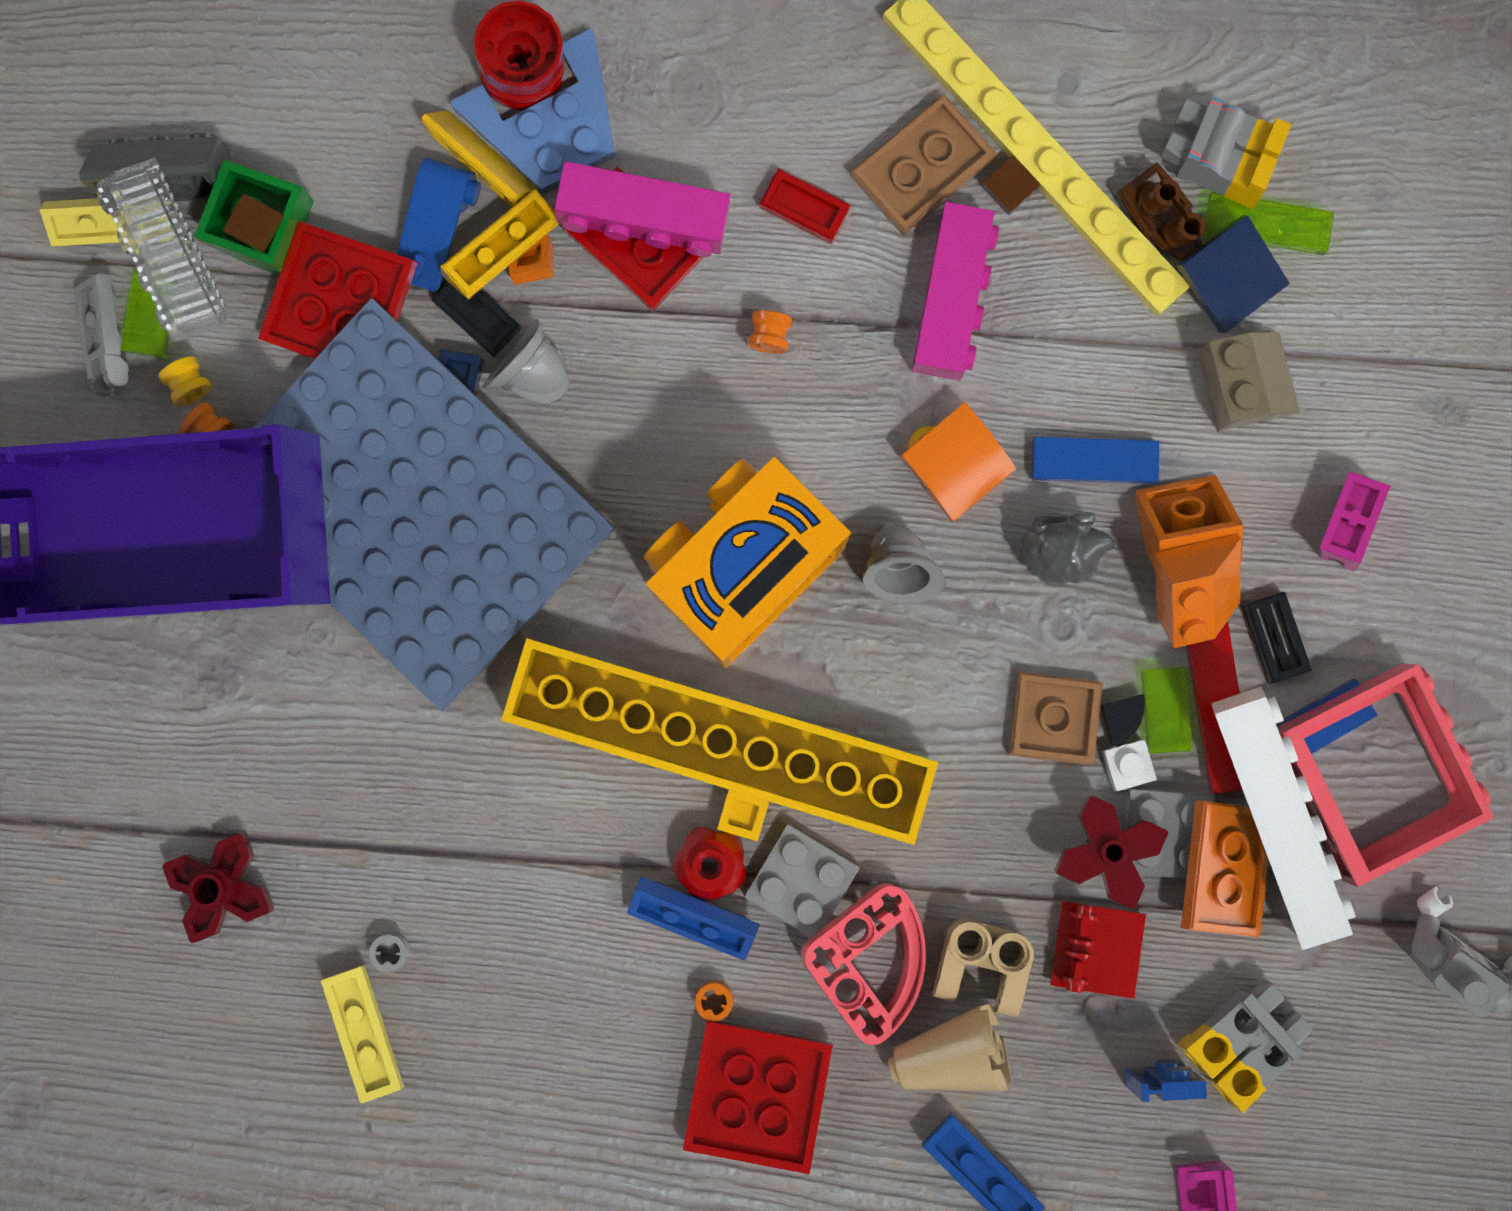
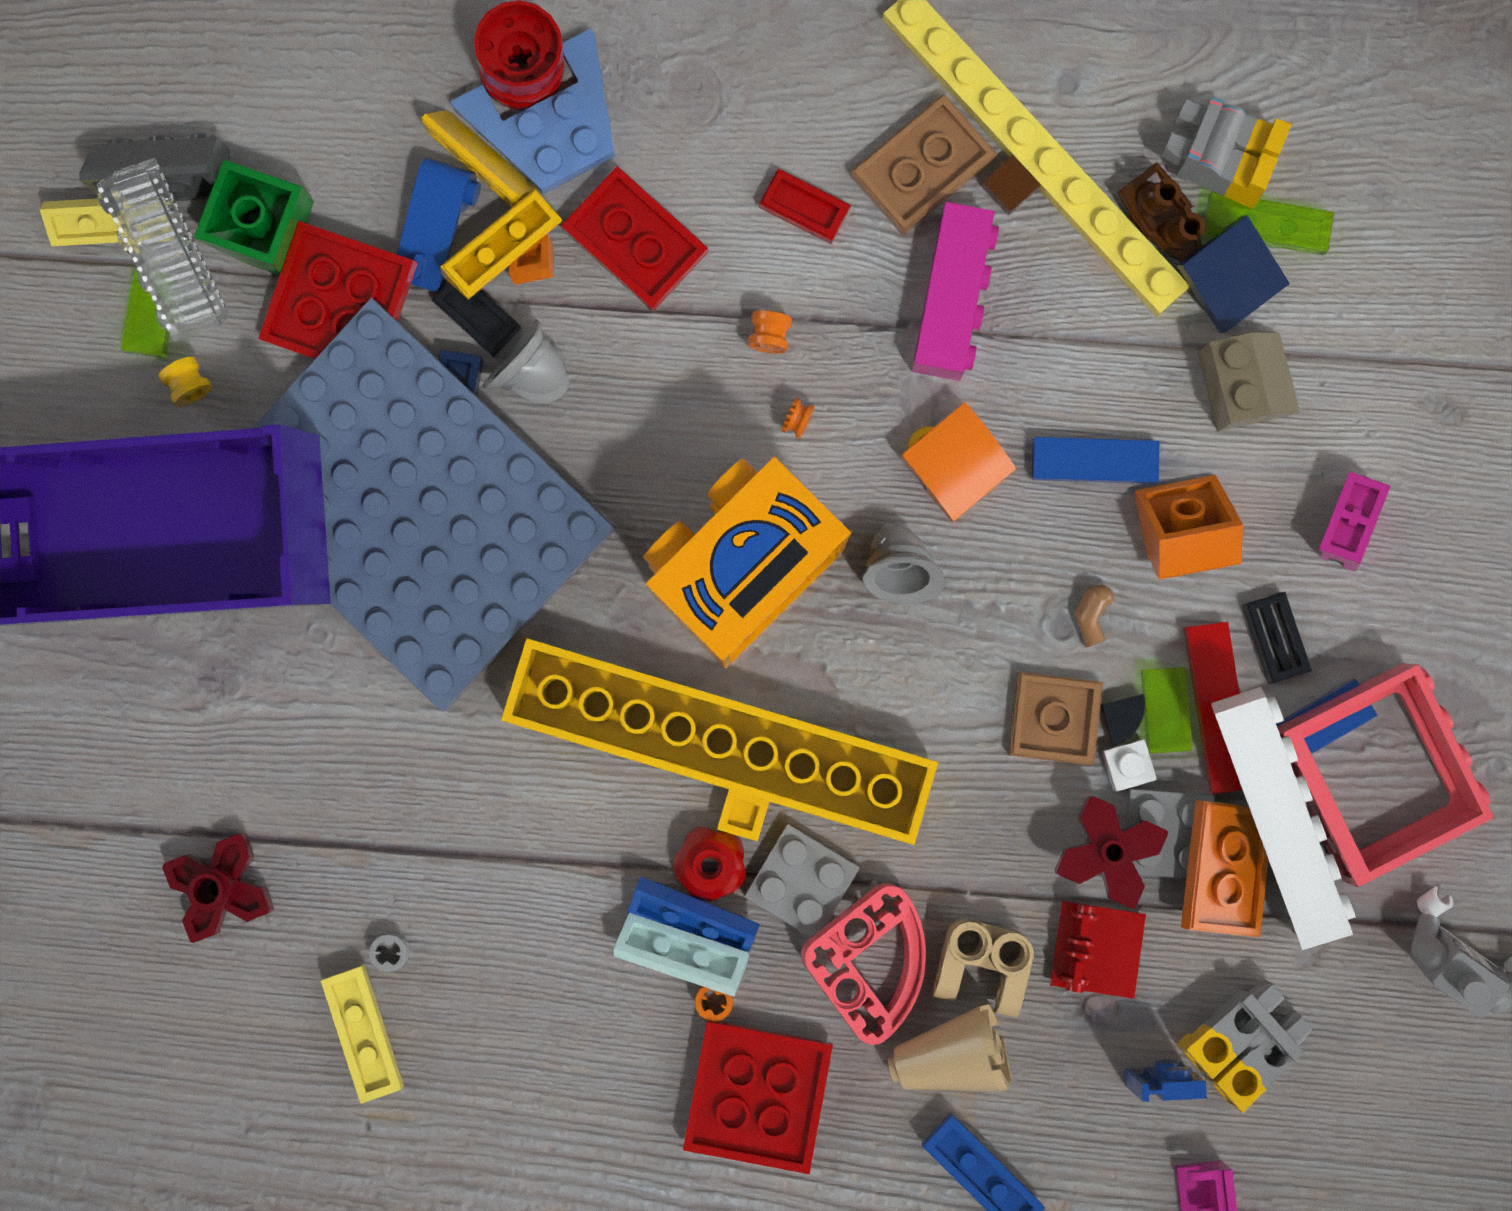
(100, 335): light grey hinge -> none
(204, 419): orange wheel -> none
(253, 223): reddish brown tile -> none
(642, 209): dark pink brick -> none
(681, 954): none -> light aqua plate
(798, 419): none -> orange bush
(1064, 548): dark grey animal -> none
(1090, 610): none -> medium nougat arm
(1197, 588): orange slope -> none

